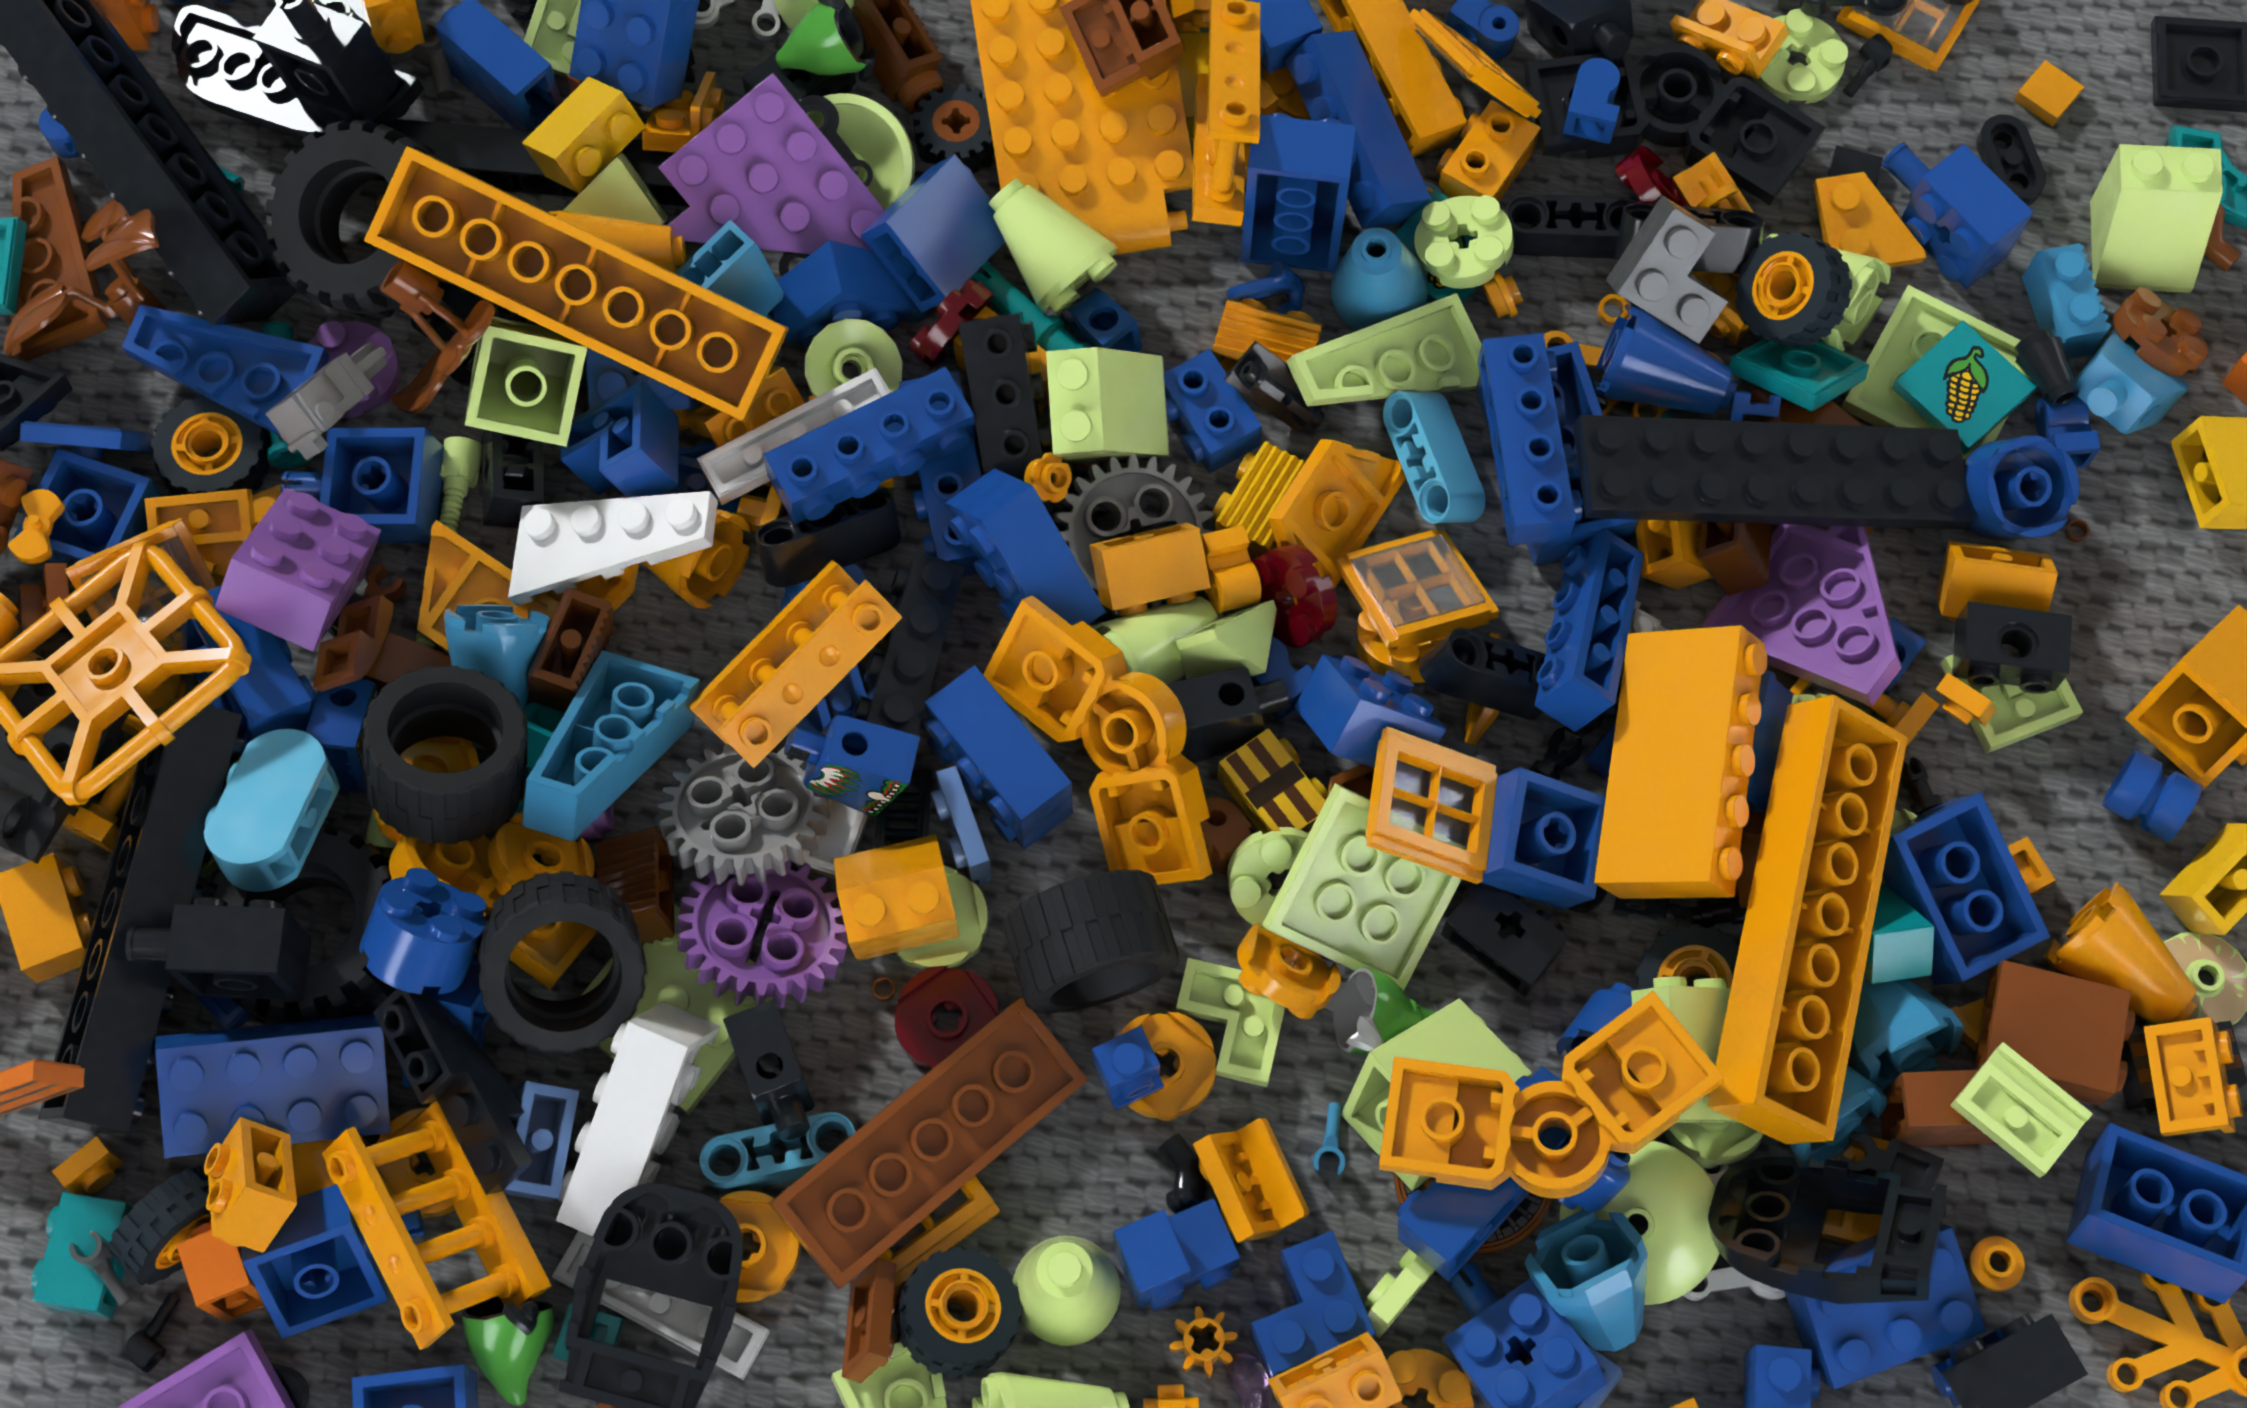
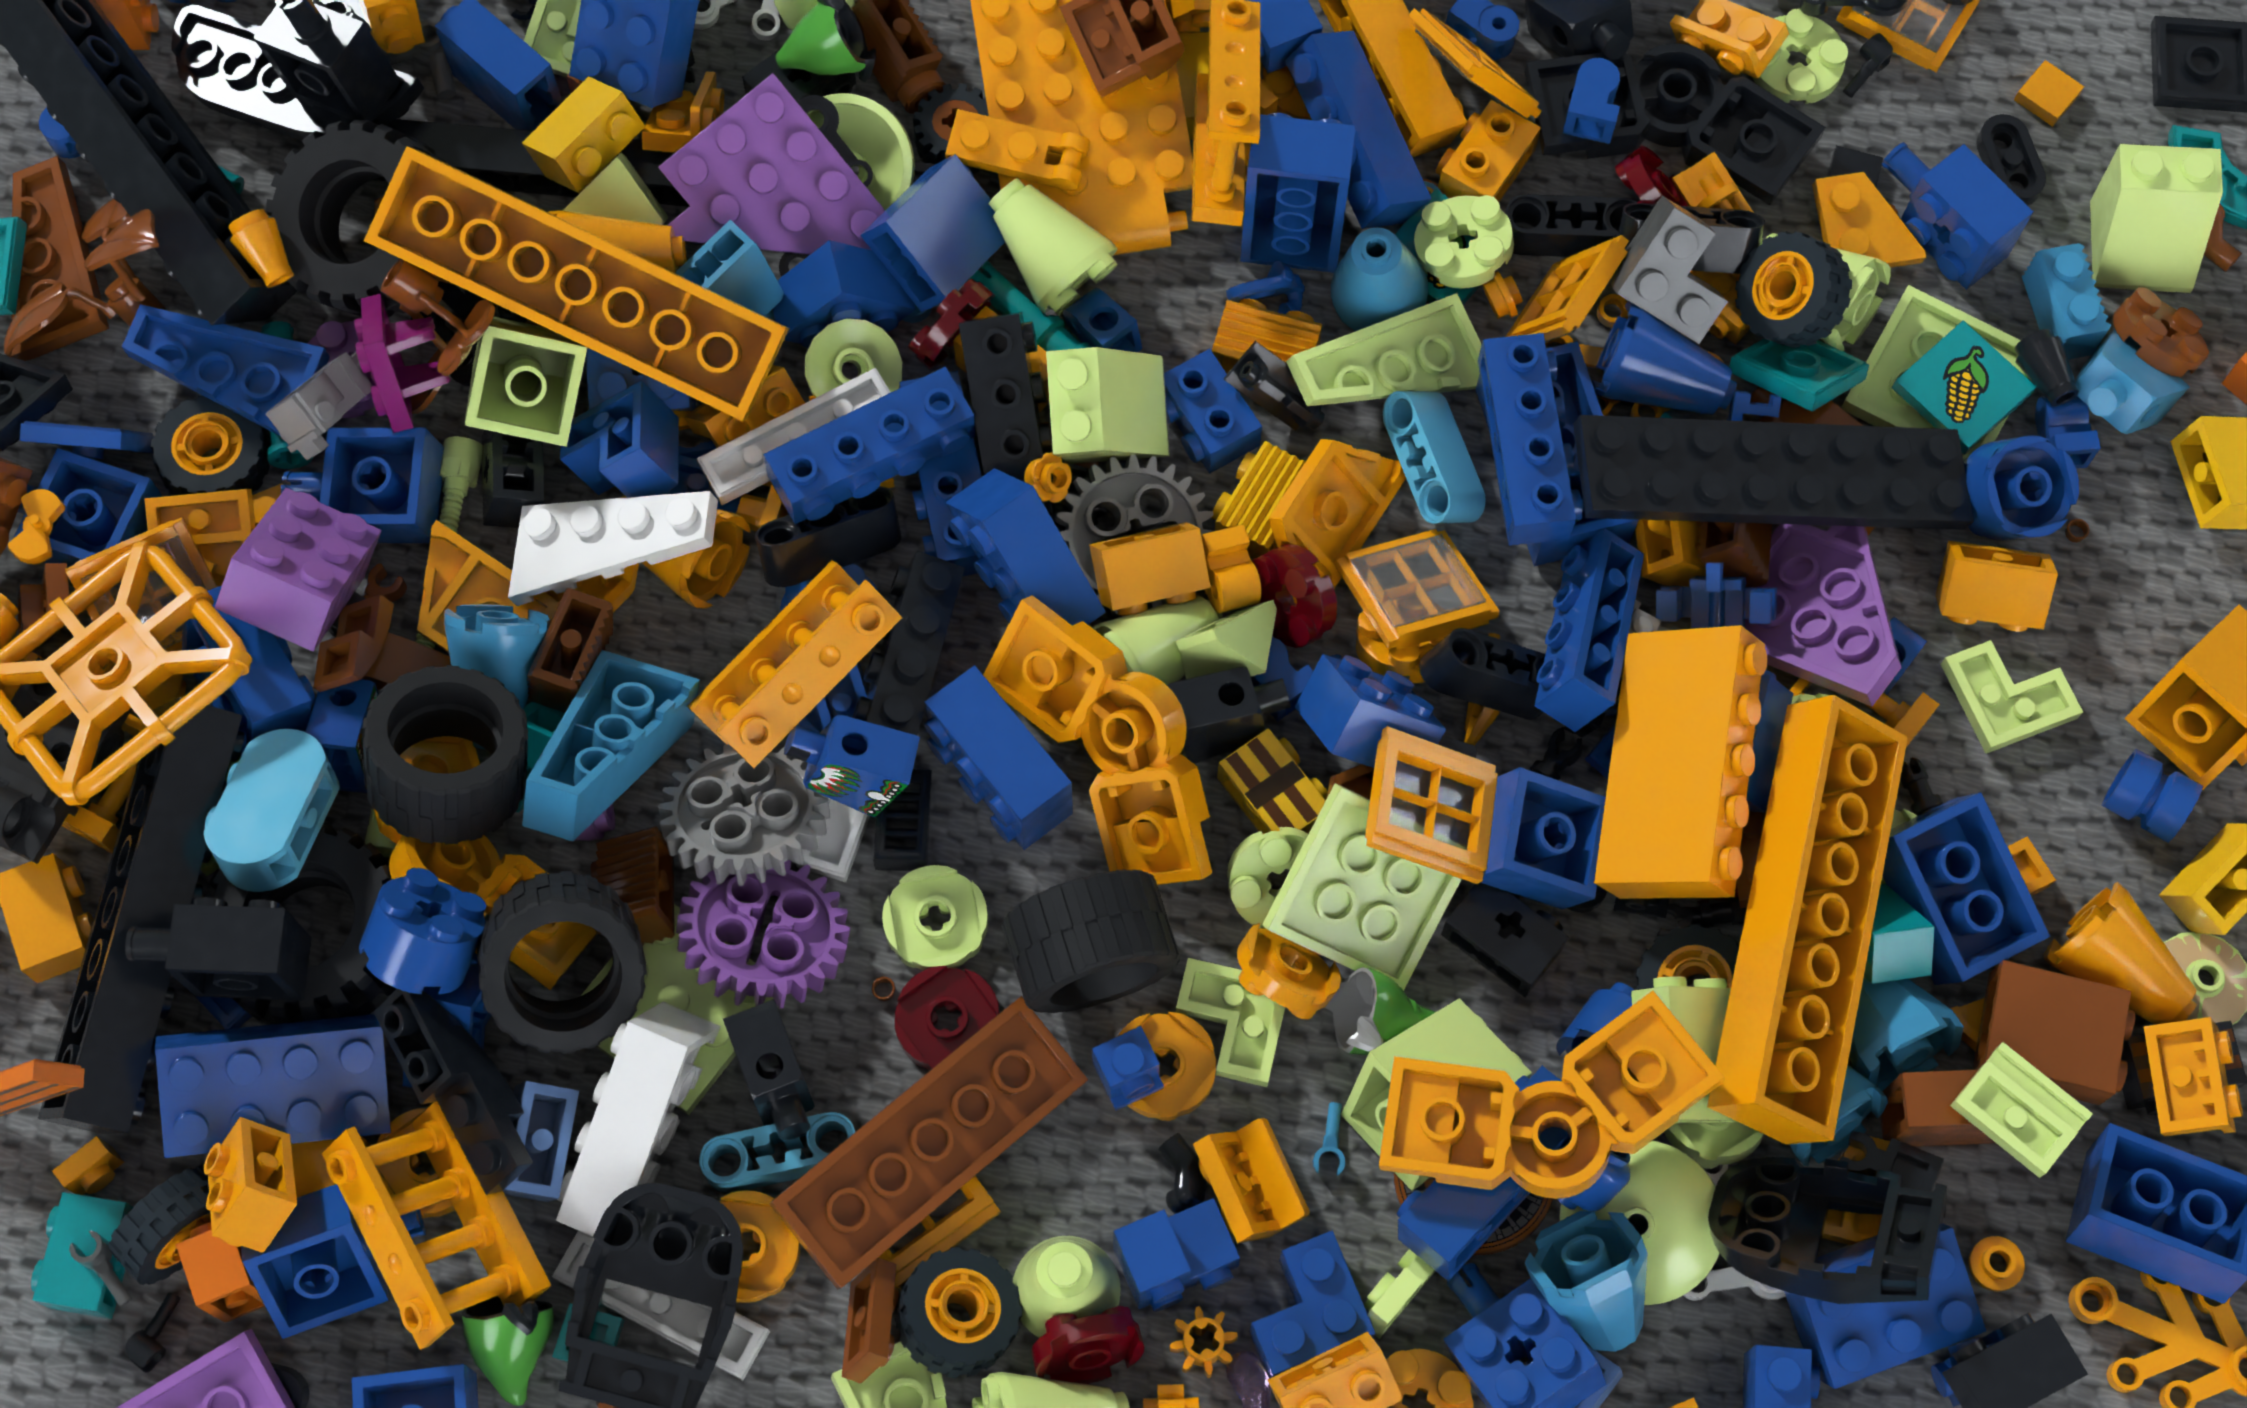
(262, 247): none -> light orange cone
(381, 355): none -> magenta plate
(513, 852): light orange plate -> none
(895, 898): light orange slope -> none
(967, 845): medium blue plate -> none
(1017, 149): none -> light orange plate
(1087, 1346): none -> dark red plate
(1223, 831): dark orange piece -> none
(1570, 291): none -> light orange piece
(1716, 601): none -> blue piece
(1964, 702): light orange plate -> none
(2037, 635): black brick -> none

